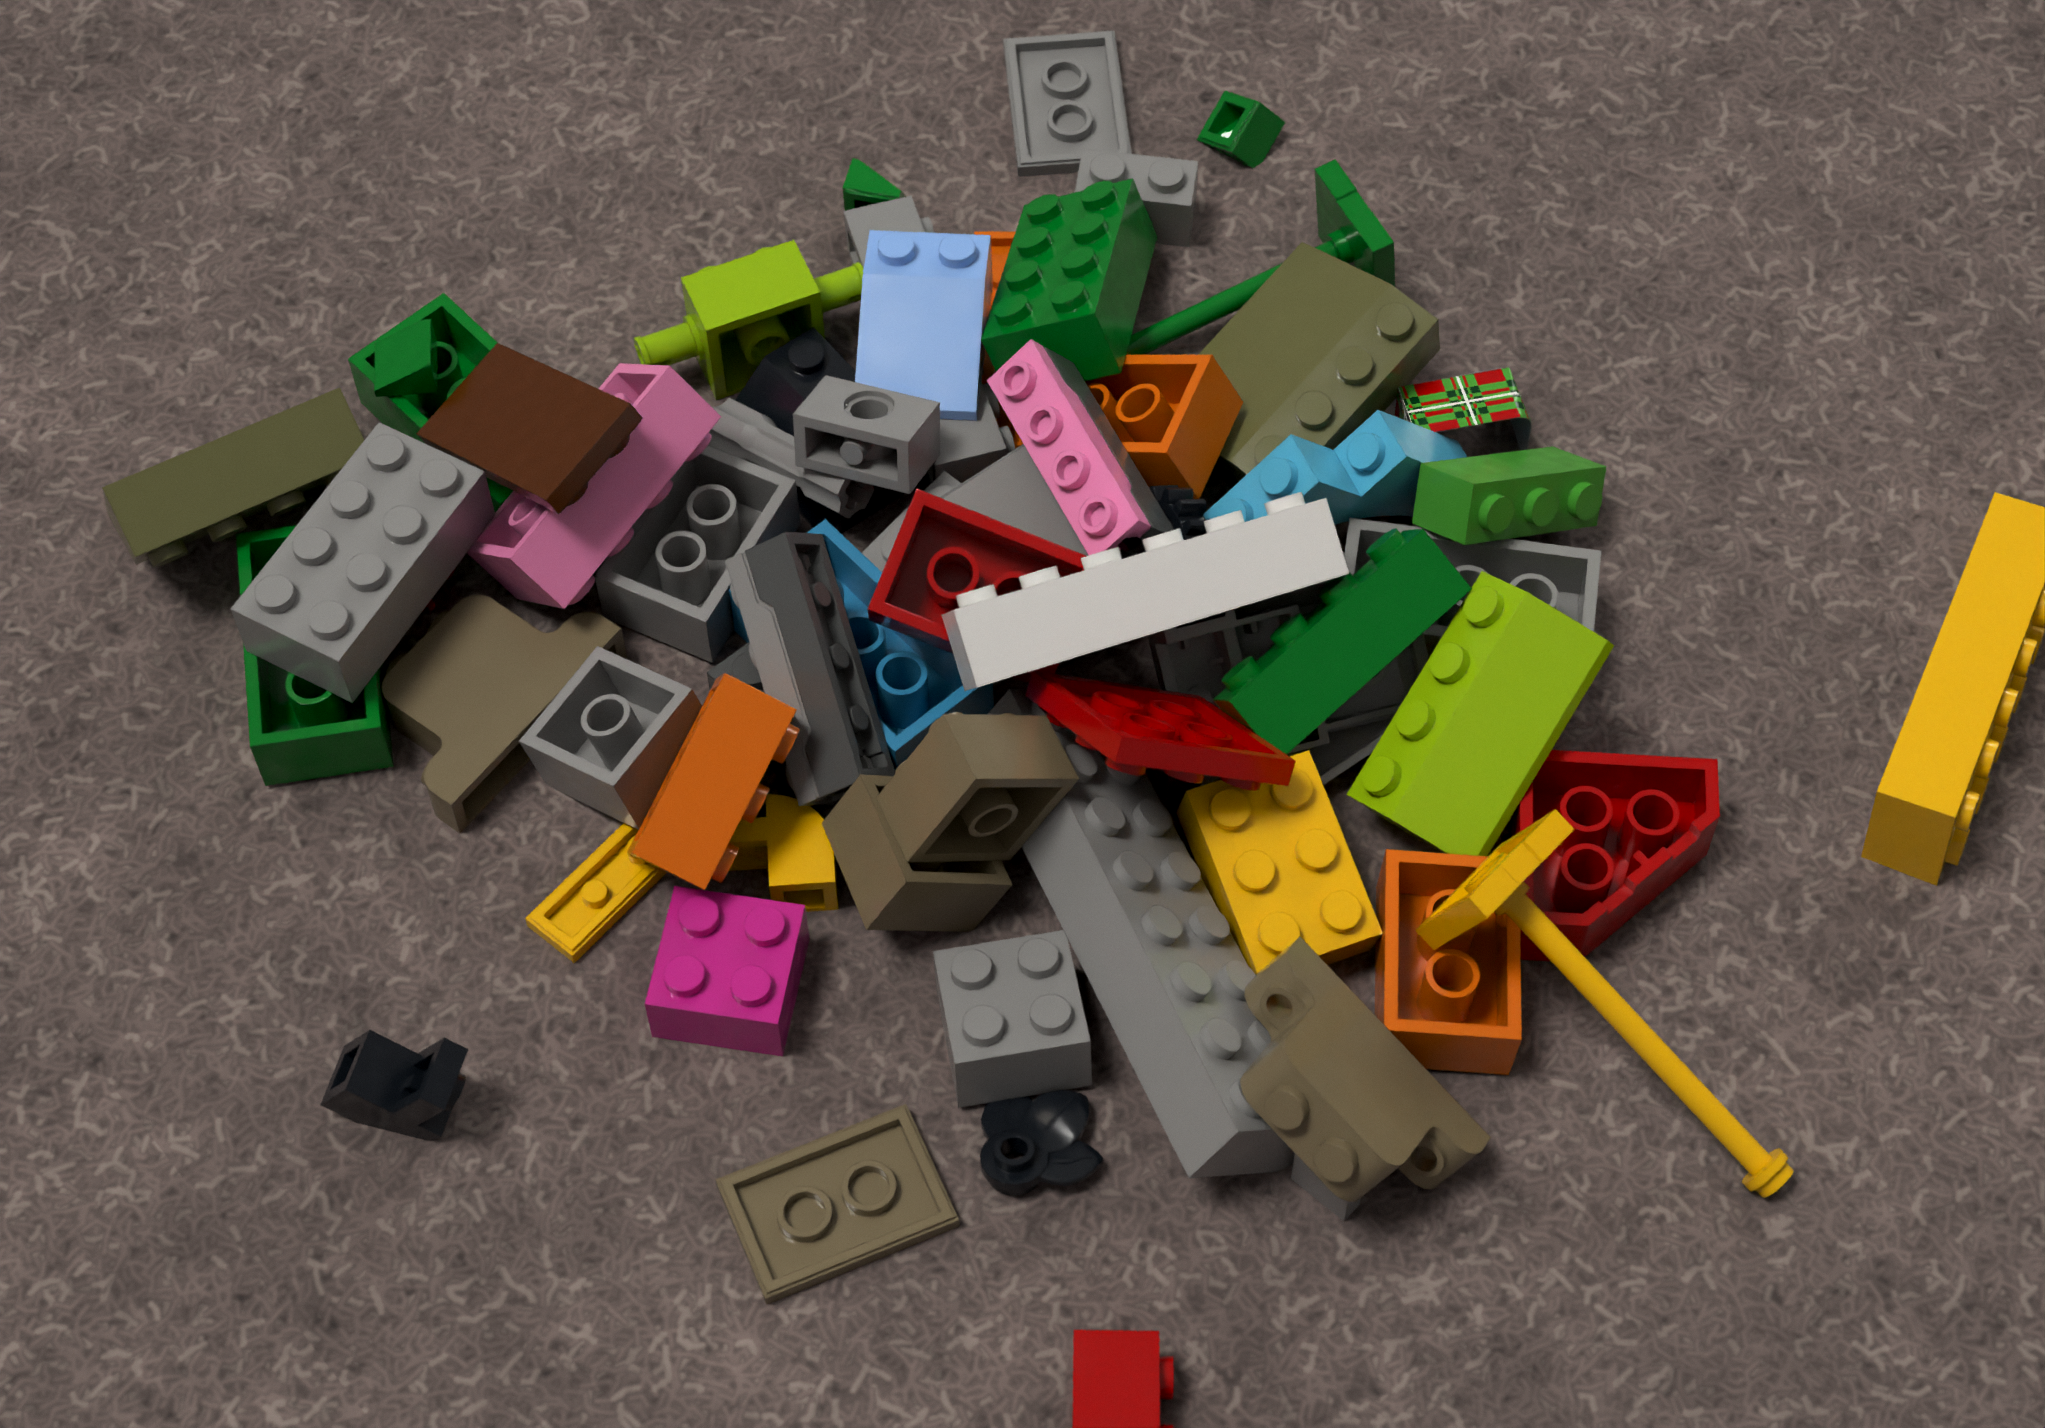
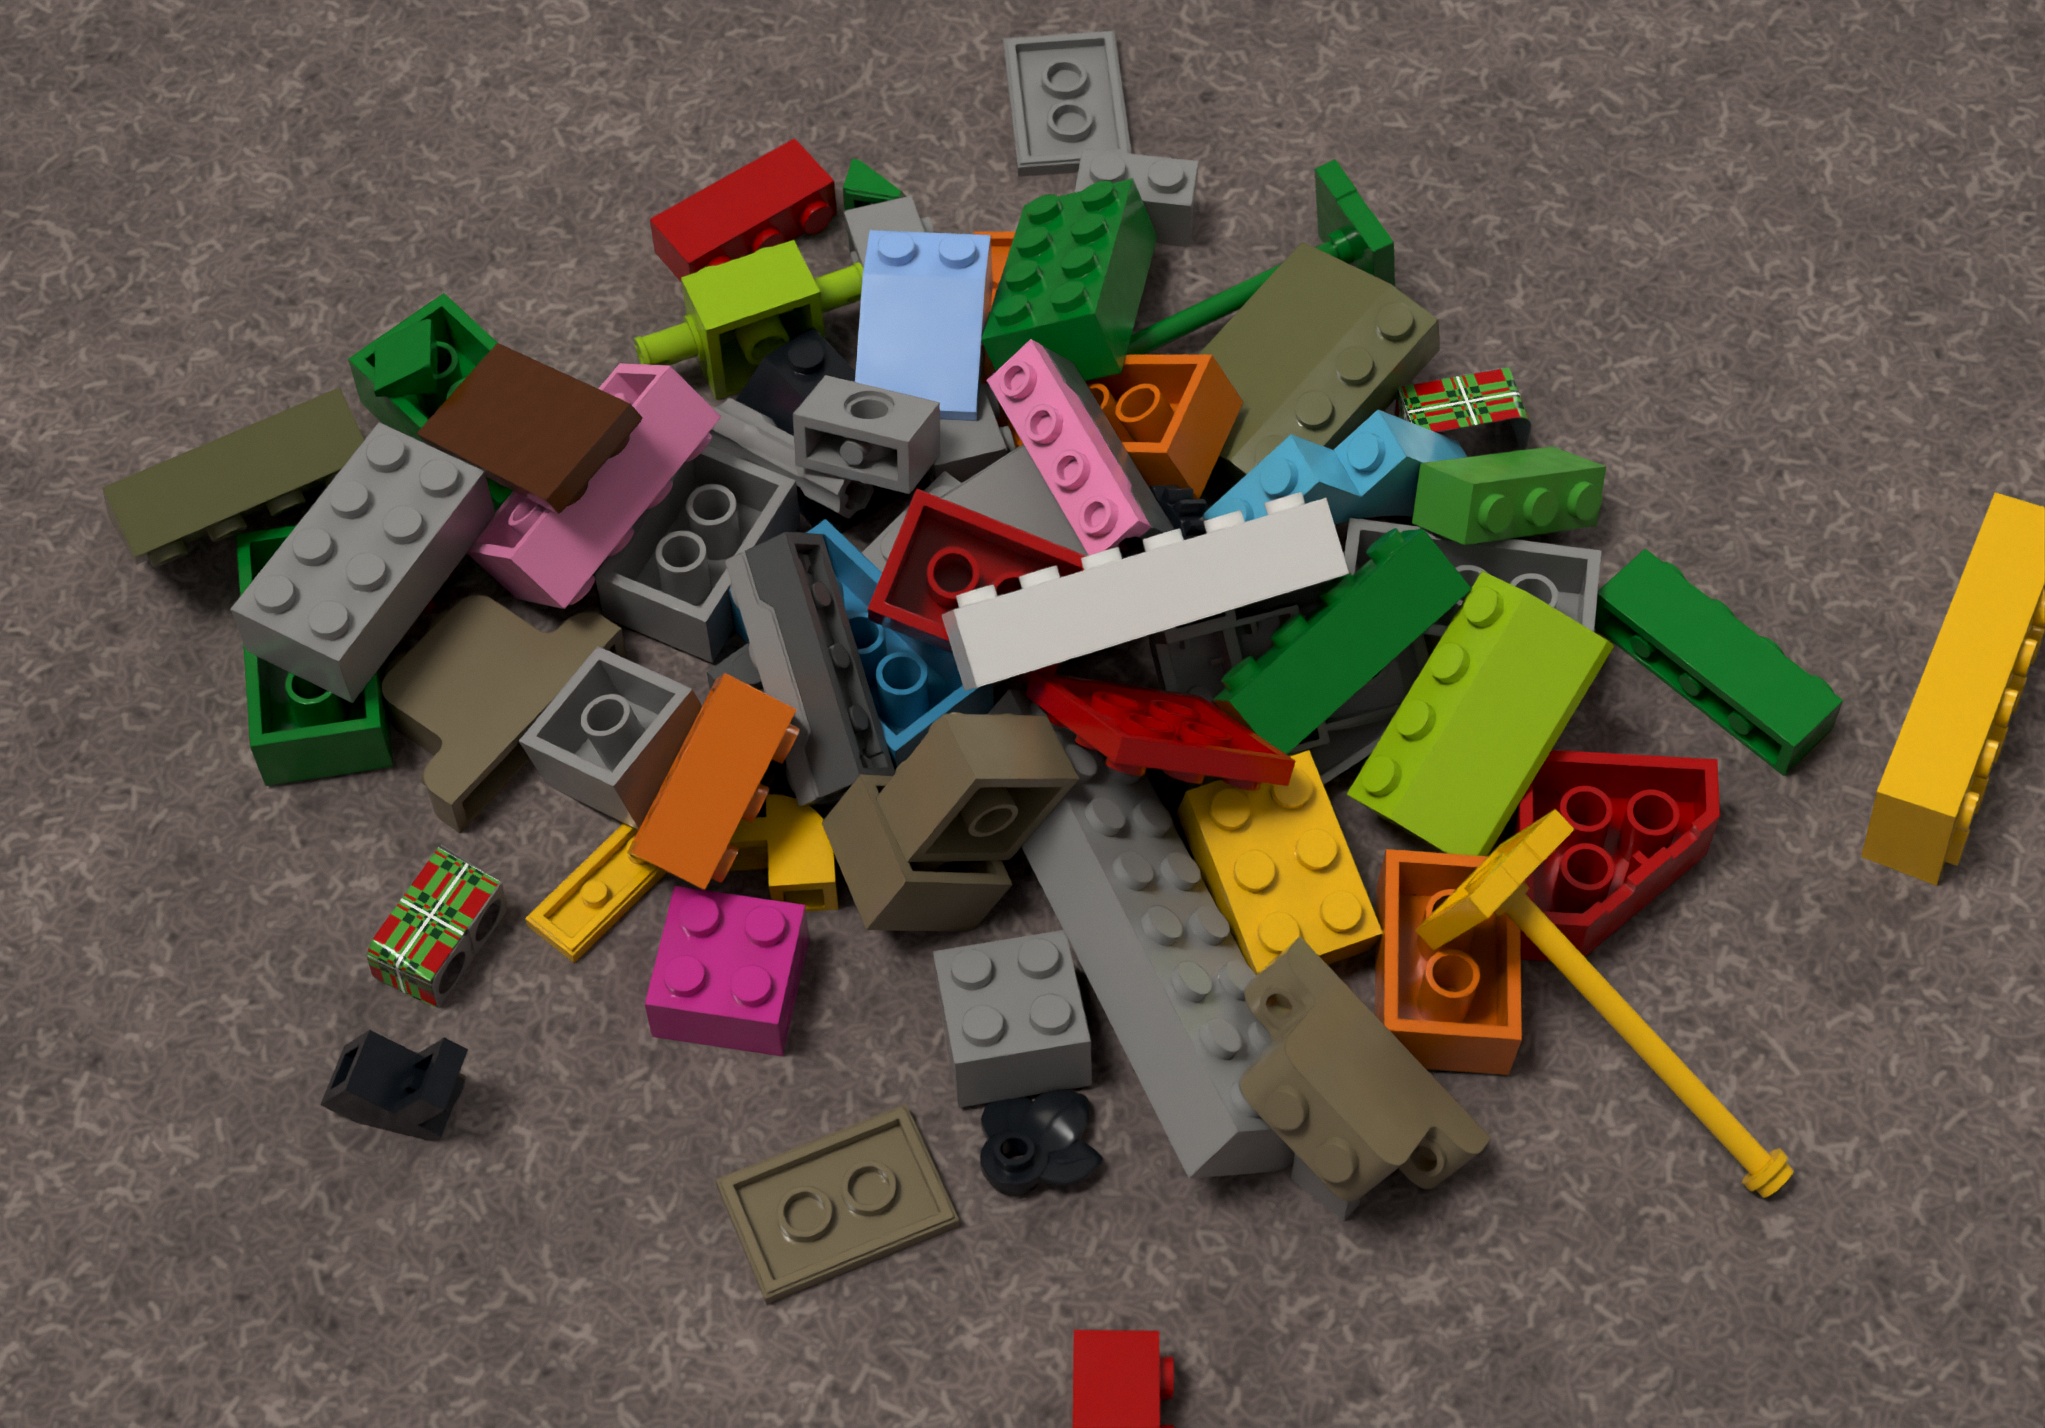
(430, 922): none -> piece
(746, 211): none -> red brick
(1241, 129): green slope -> none
(1716, 661): none -> green brick

